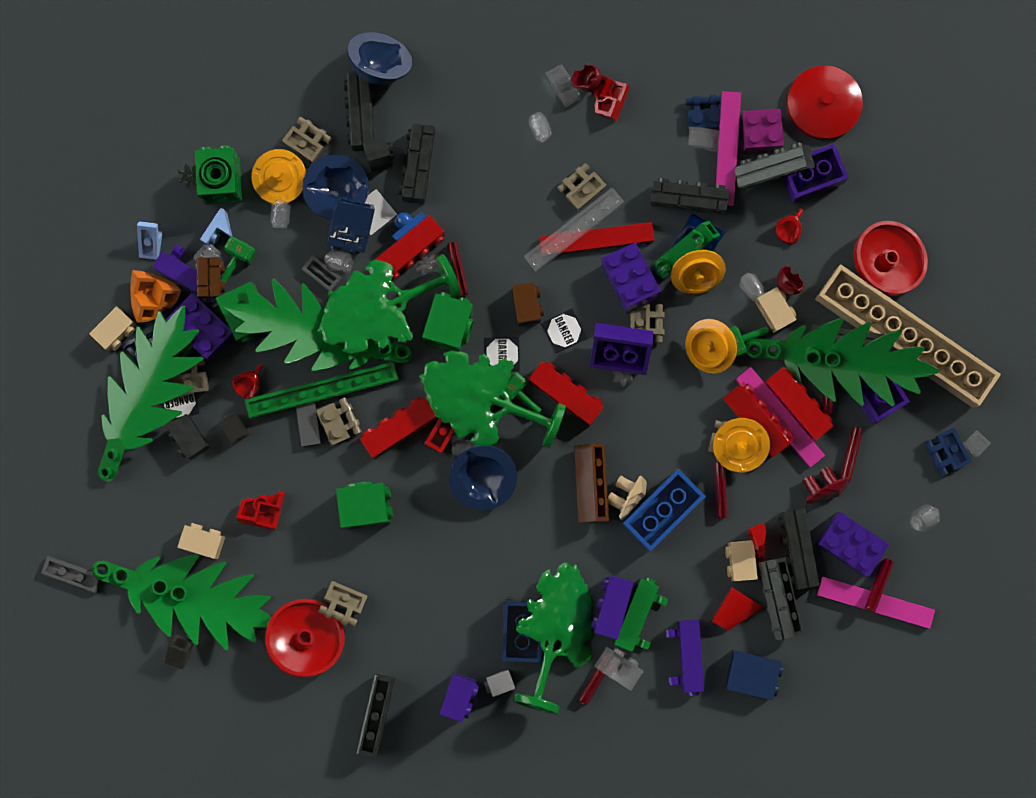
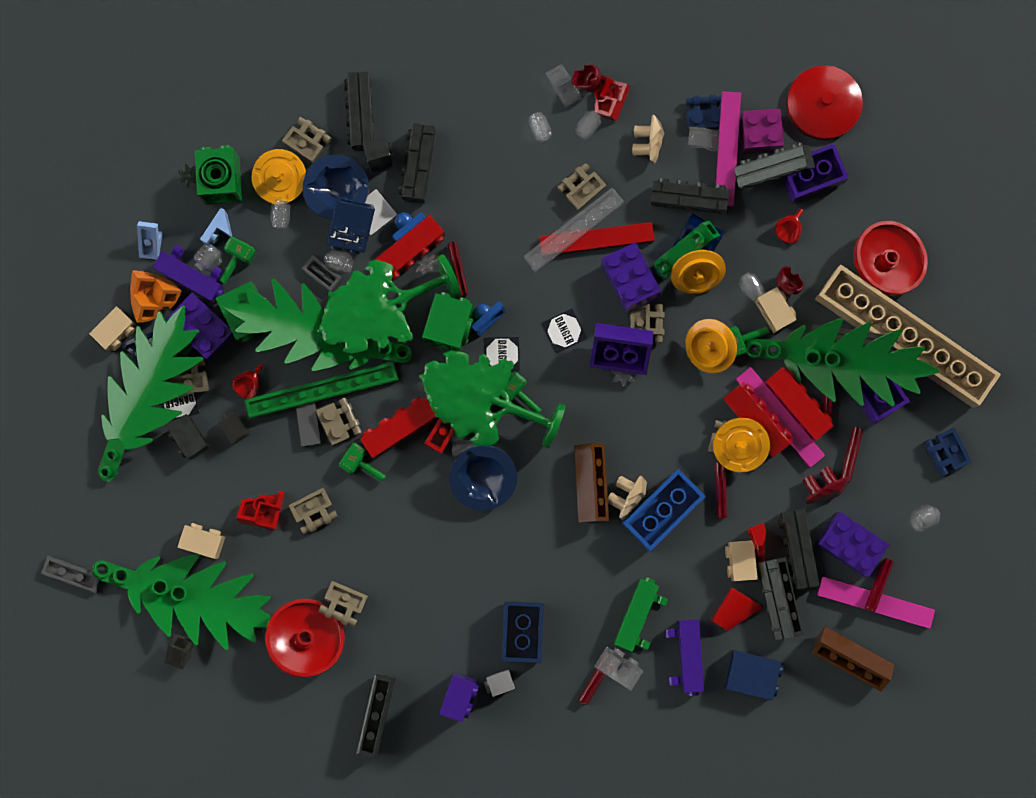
(209, 277): reddish brown brick -> none
(310, 505): none -> dark tan plate
(354, 458): none -> green piece
(364, 504): green brick -> none
(379, 58): dark blue piece -> none
(487, 317): none -> blue tile
(526, 303): reddish brown brick -> none
(562, 616): green plant -> none
(563, 391): red brick -> none
(588, 124): none -> clear brick
(612, 606): dark purple brick -> none
(656, 135): none -> tan connector
(853, 659): none -> reddish brown brick
(976, 443): clear tile -> none

